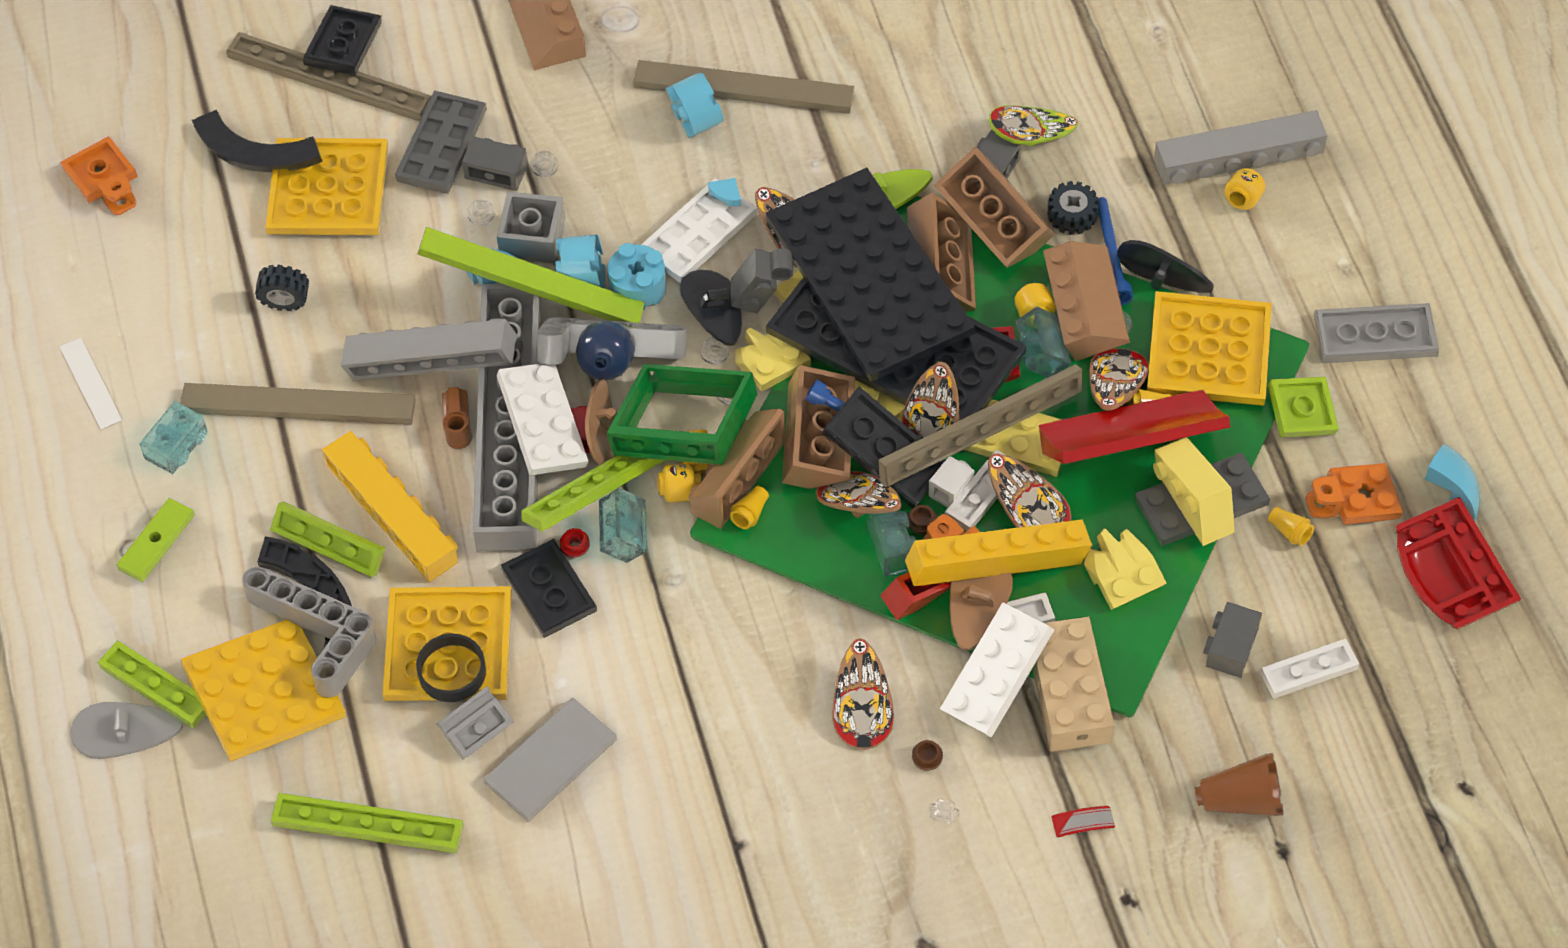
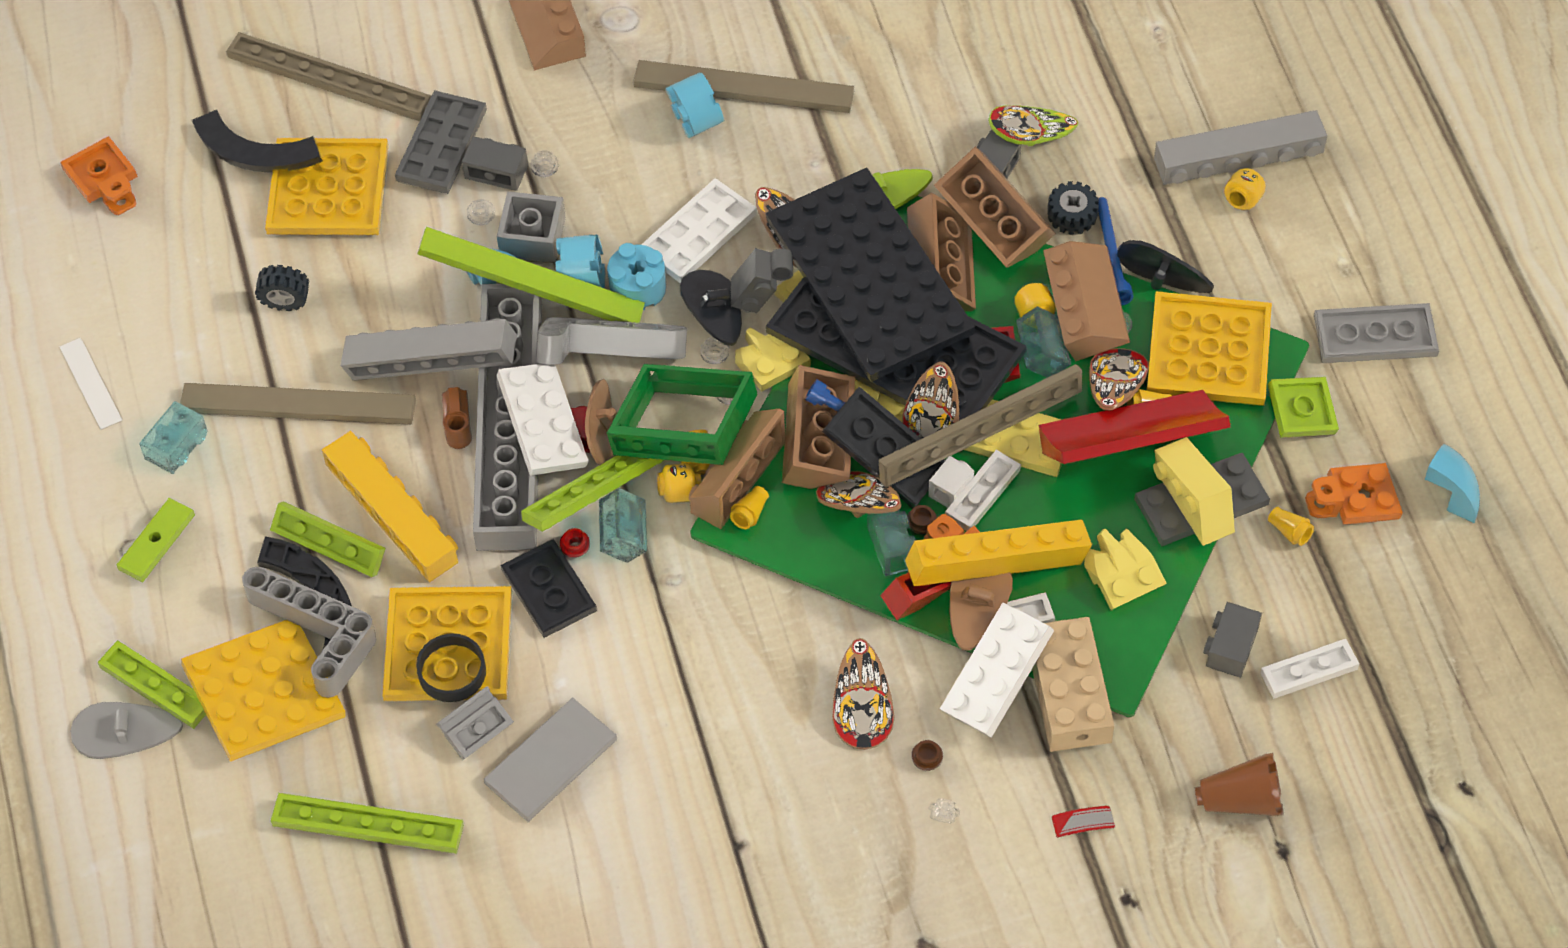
(342, 40): black tile -> none
(605, 350): dark blue cylinder -> none
(725, 191): medium azure tile -> none
(1026, 494): shield -> none
(1453, 565): red slope -> none

